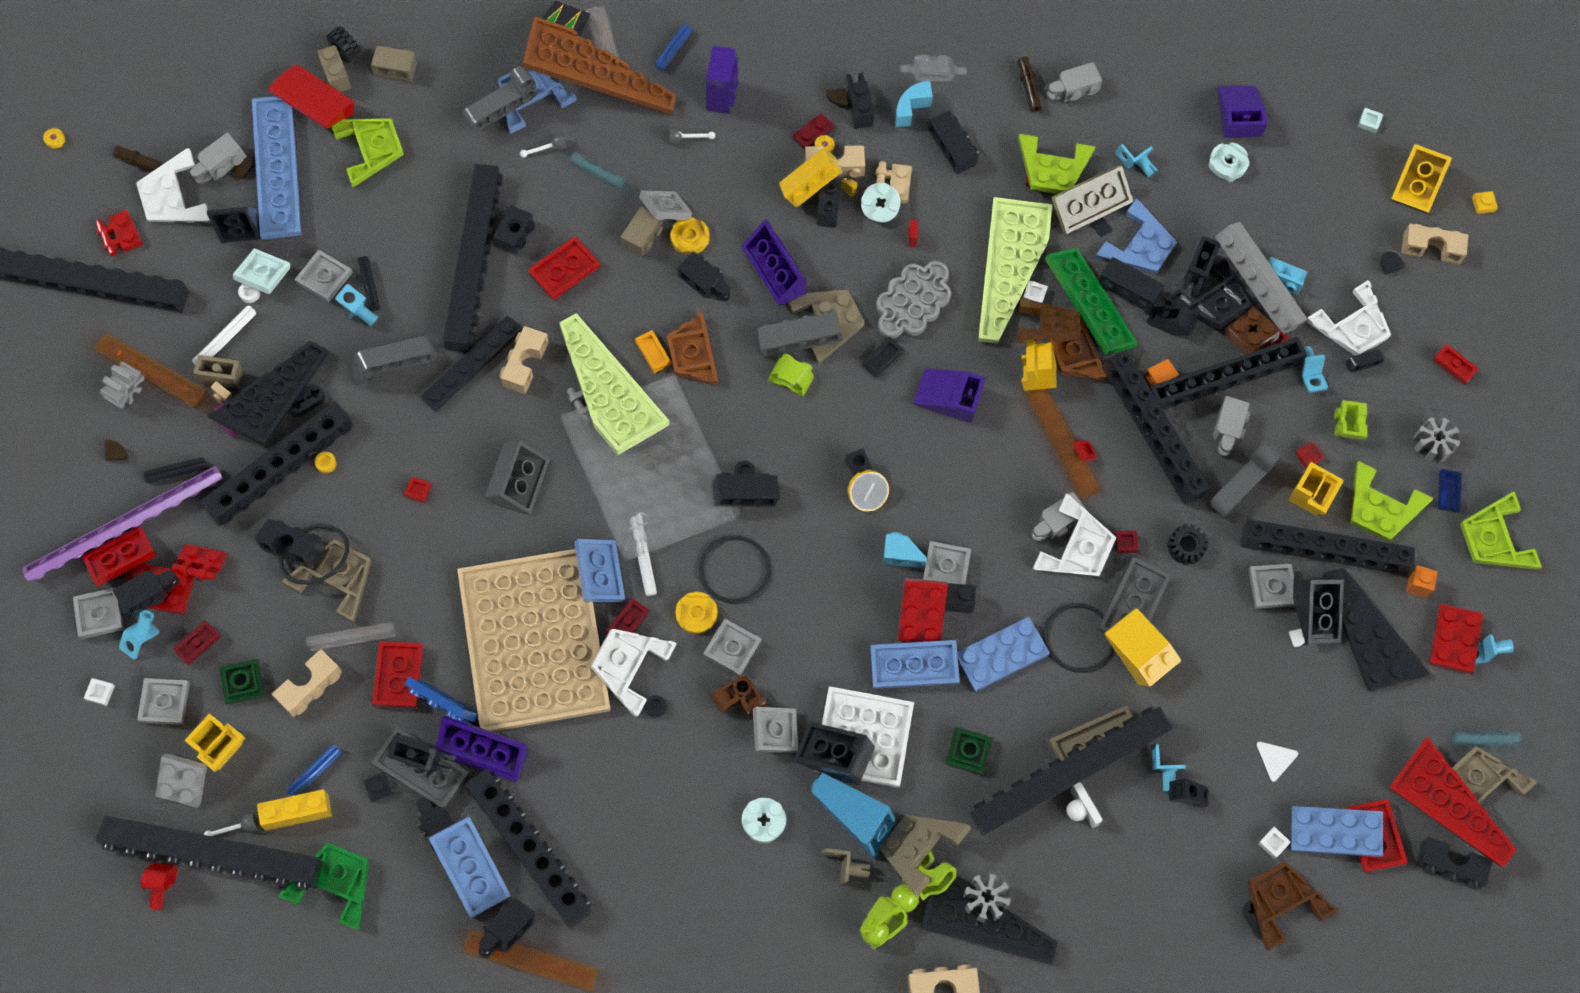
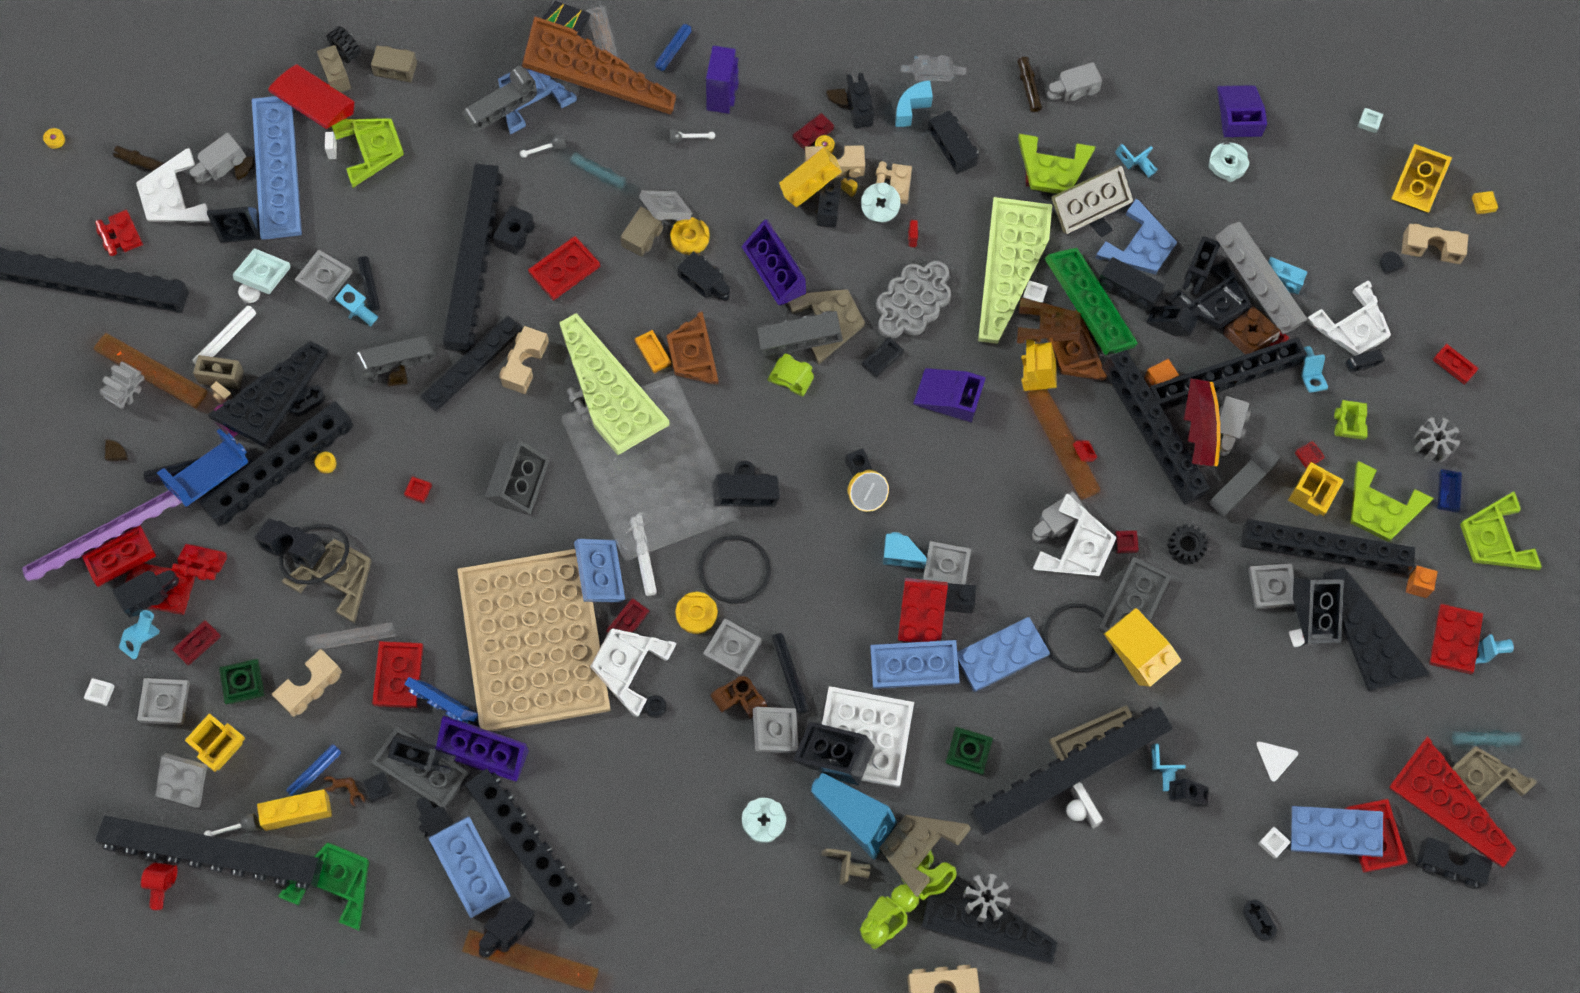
(97, 613): light grey plate -> none
(206, 471): none -> blue panel
(330, 145): none -> white tile
(347, 782): none -> reddish brown arm
(397, 376): none -> dark brown tile
(790, 673): none -> black axle
(1204, 415): none -> dark red slope
(1278, 893): reddish brown wing -> none

